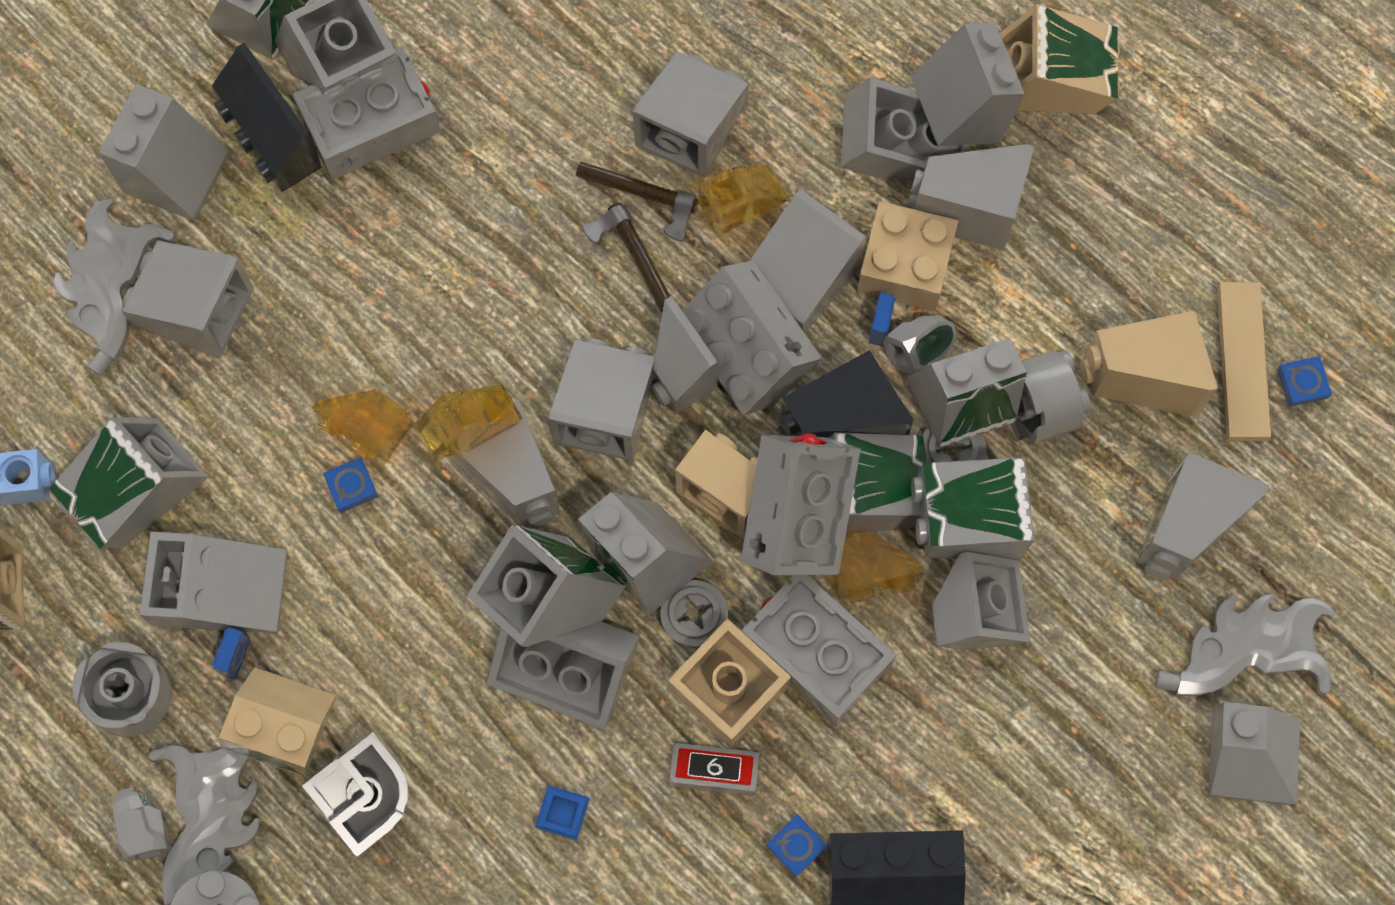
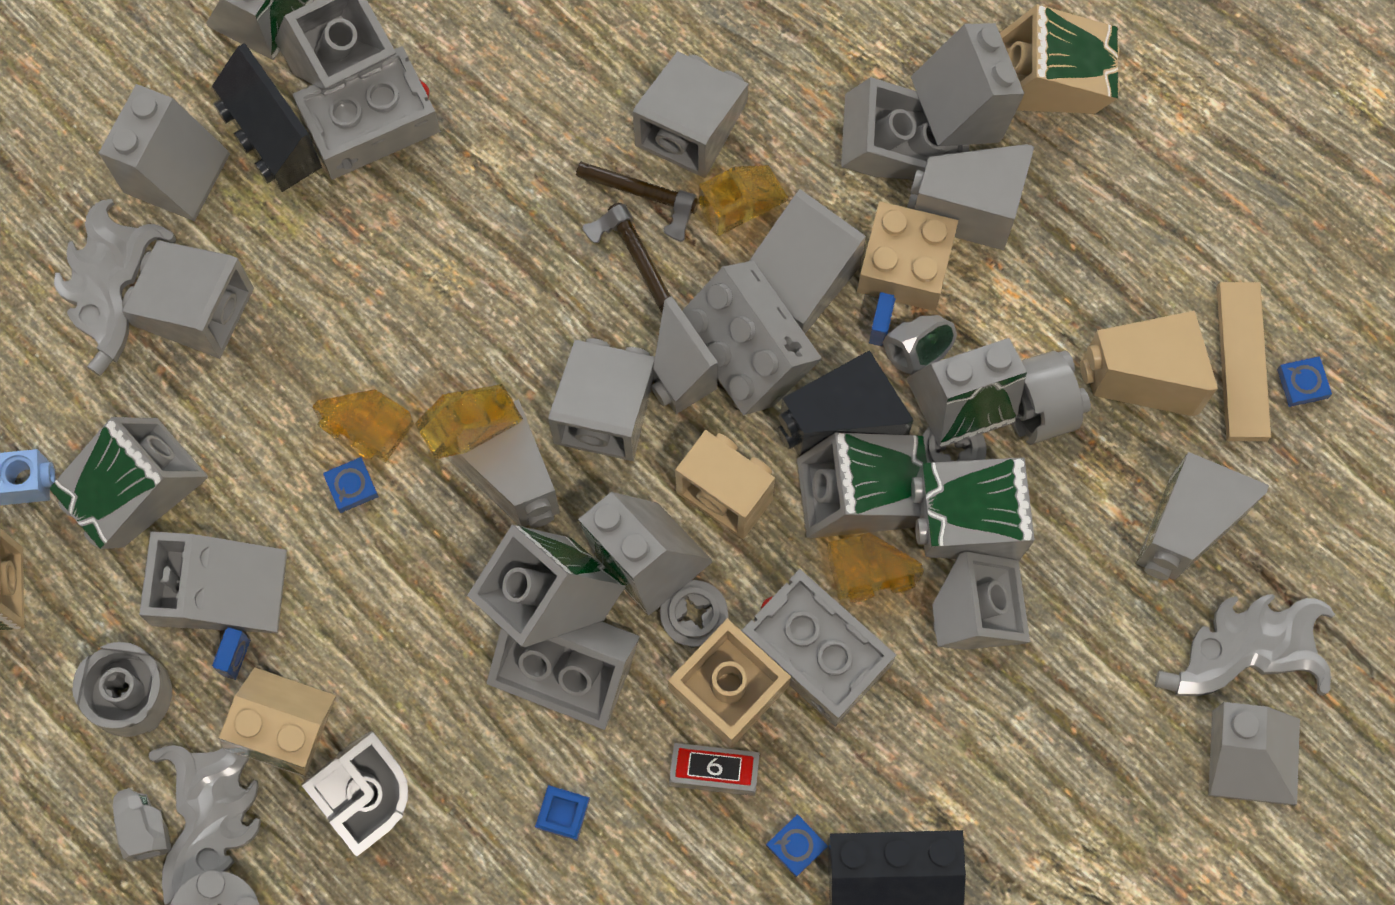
(800, 505): light grey piece -> none

